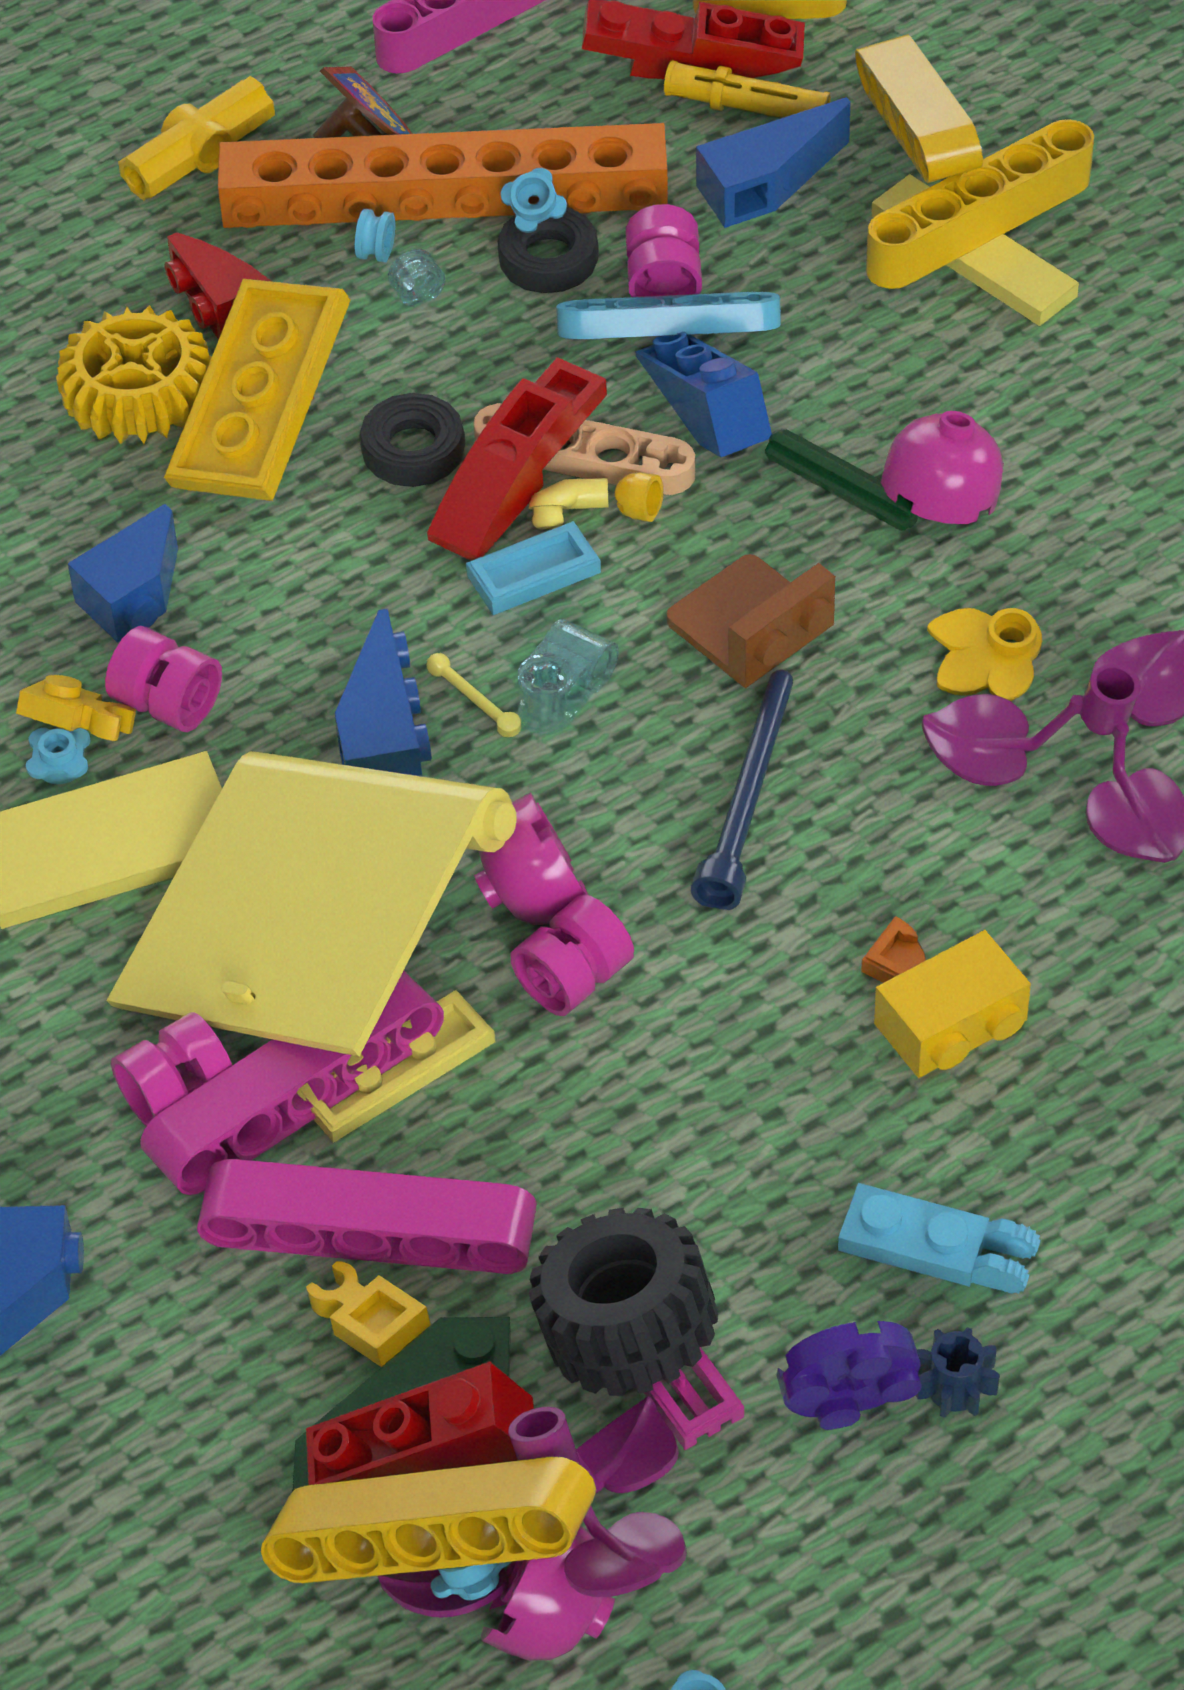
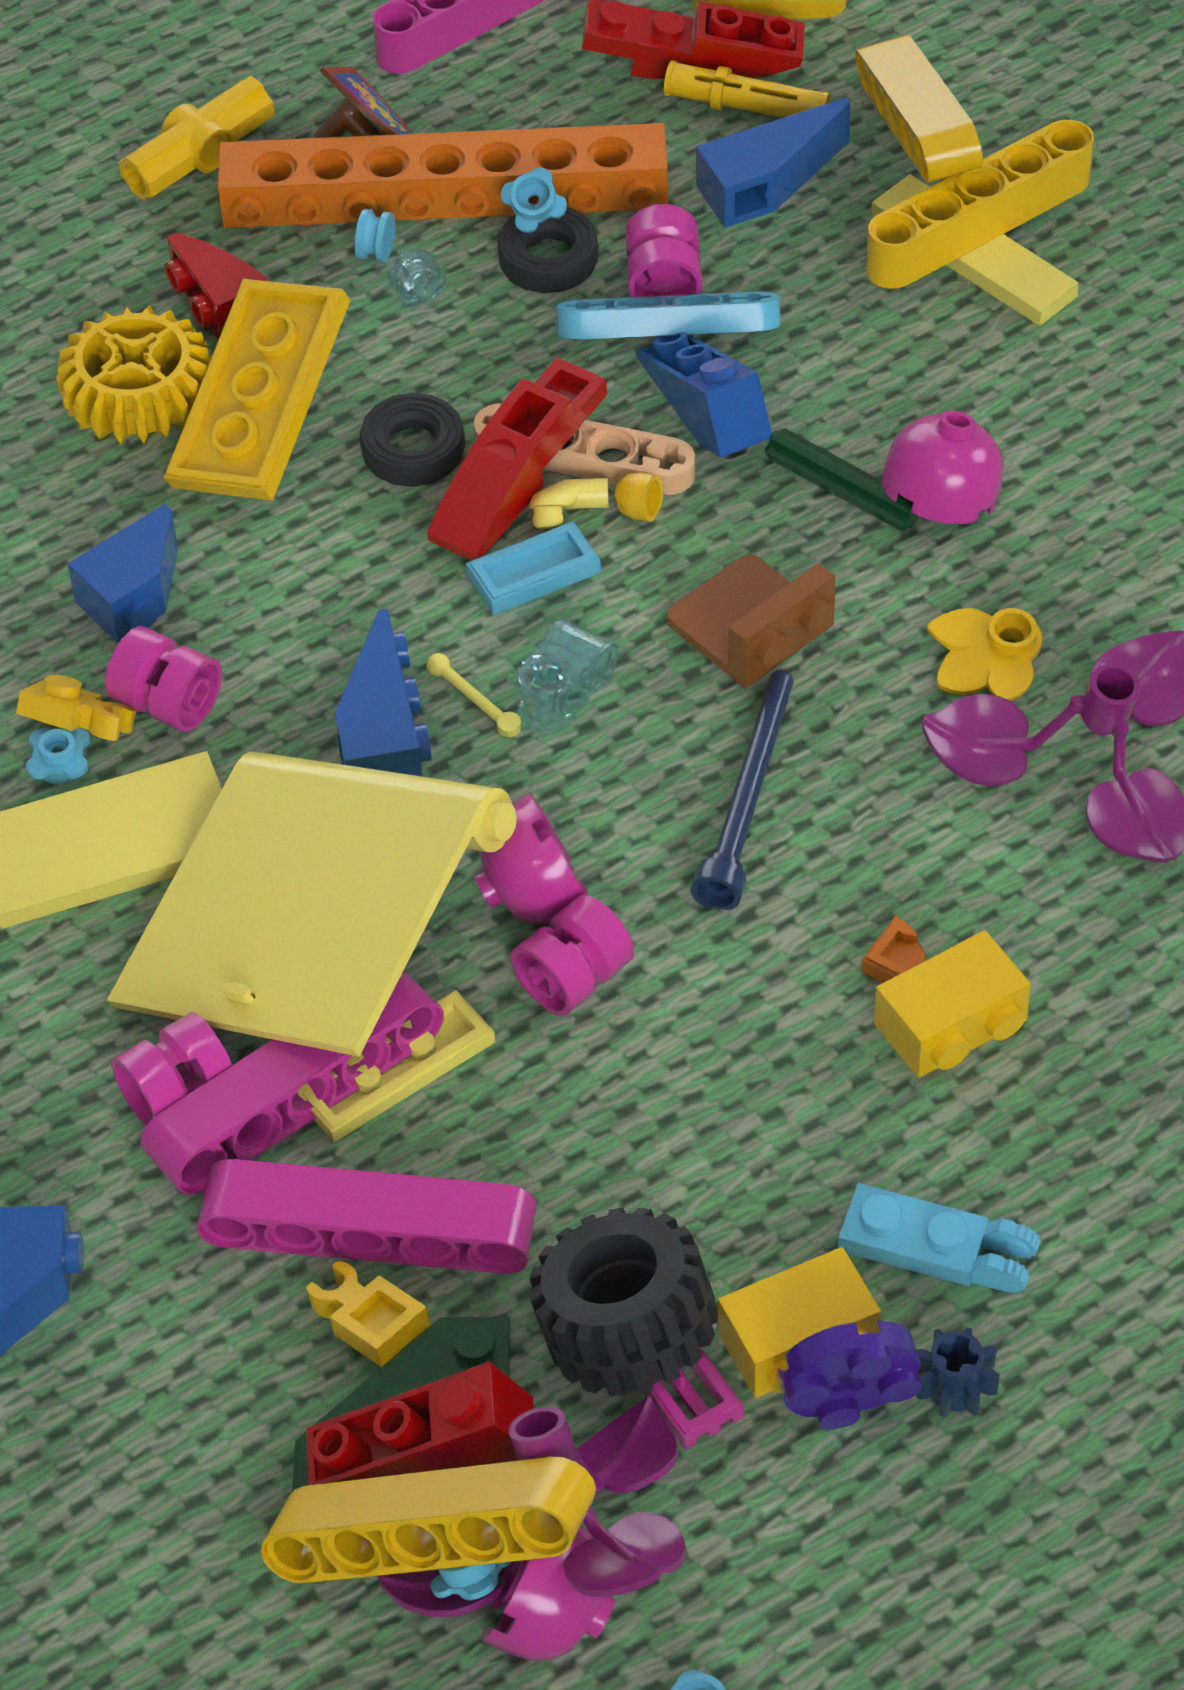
(781, 1310): none -> yellow brick

